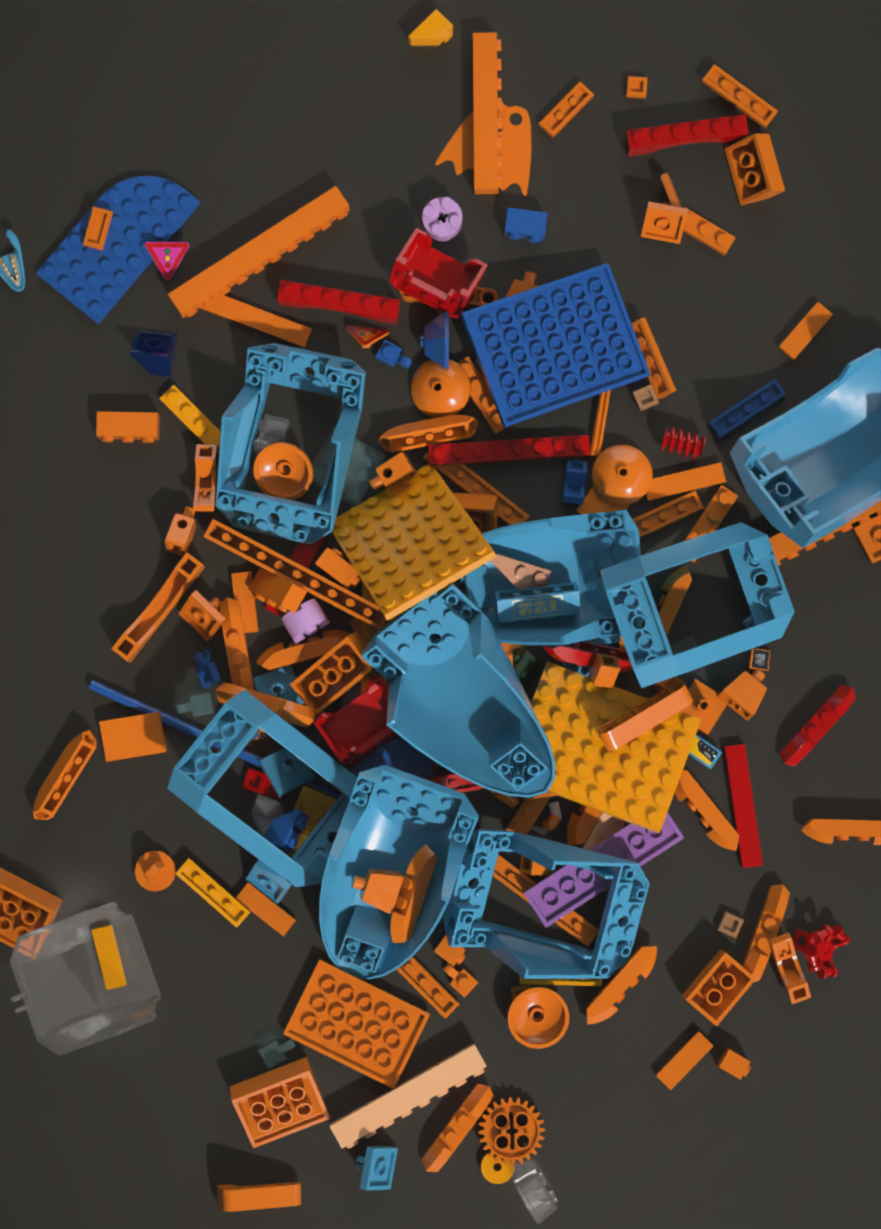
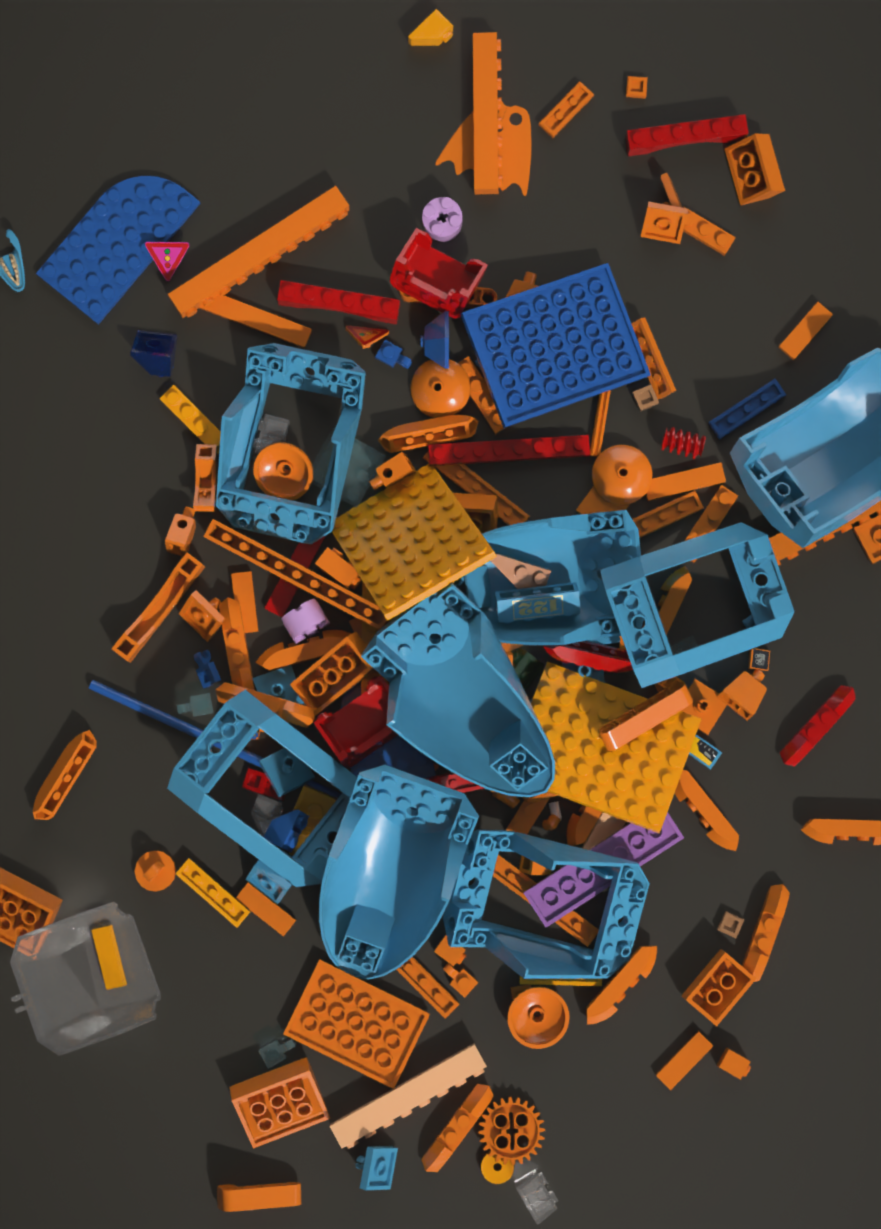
(97, 228): orange tile -> none
(128, 426): orange brick -> none
(133, 736): orange tile -> none
(276, 591): orange brick -> none
(379, 888): orange torso -> none
(412, 894): orange brick -> none
(525, 225): blue brick -> none
(574, 481): blue slope -> none
(604, 670): orange brick -> none
(739, 96): orange plate -> none
(743, 805): red tile -> none
(789, 968): orange arch -> none
(820, 948): red piece -> none

